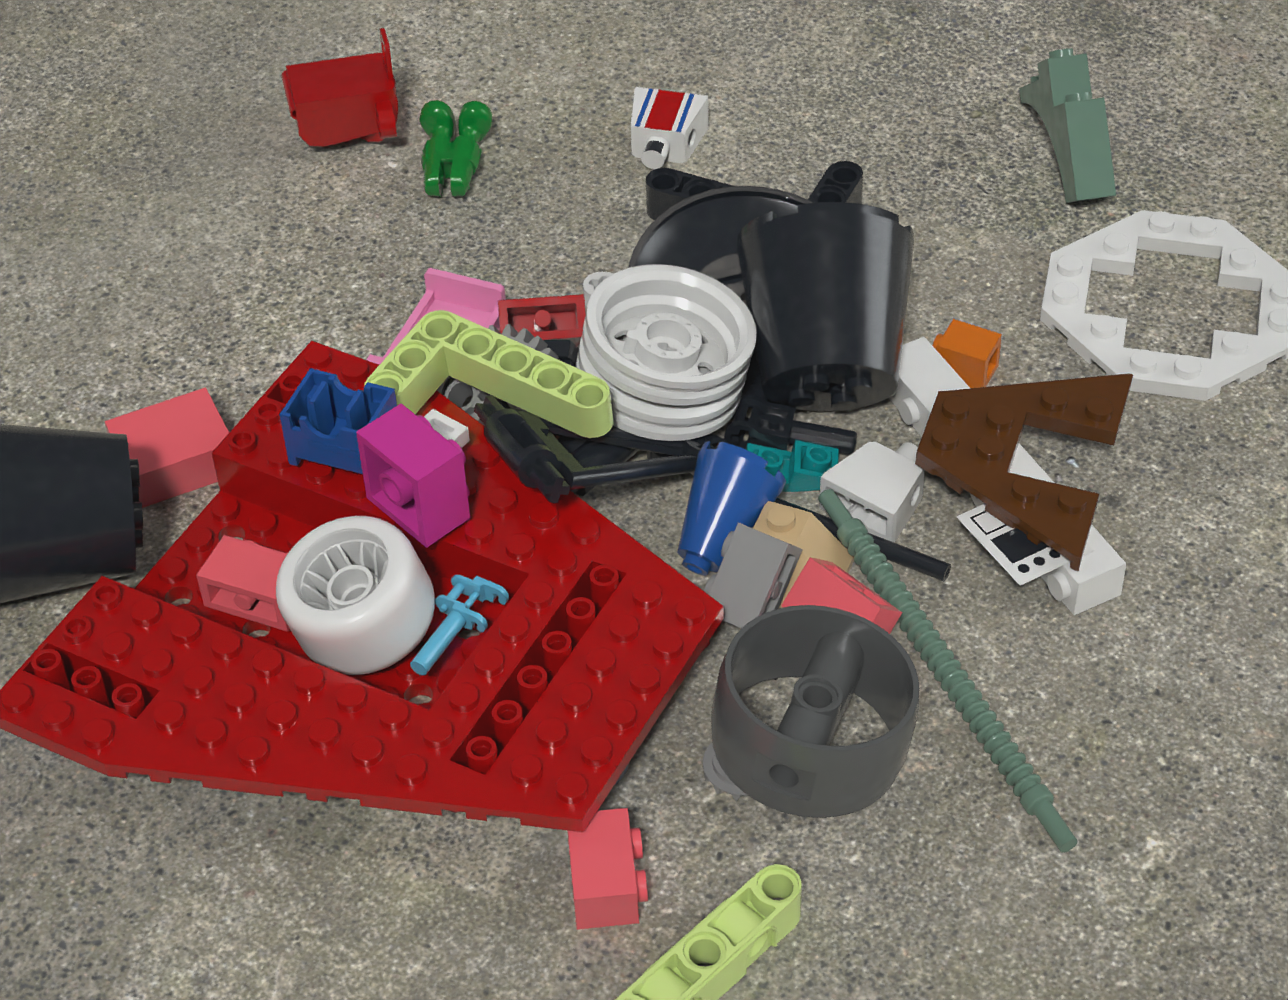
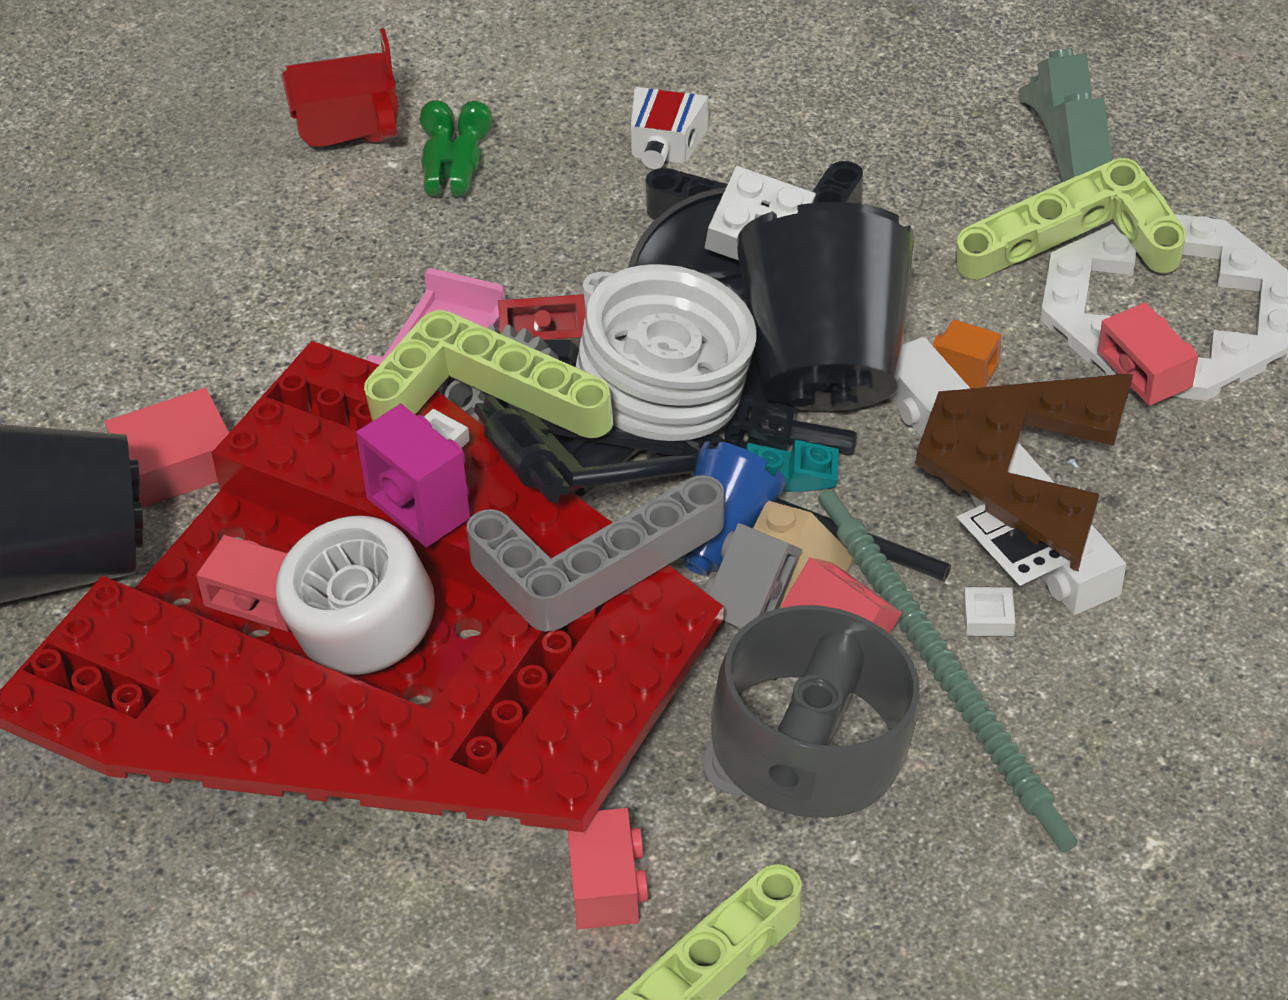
(324, 418): blue piece -> none
(458, 616): medium azure piece -> none
(603, 565): none -> light grey beam
(745, 199): none -> white piece
(878, 486): white torso -> none
(989, 611): none -> white plate
(1074, 209): none -> yellowish green beam
(1149, 349): none -> coral brick

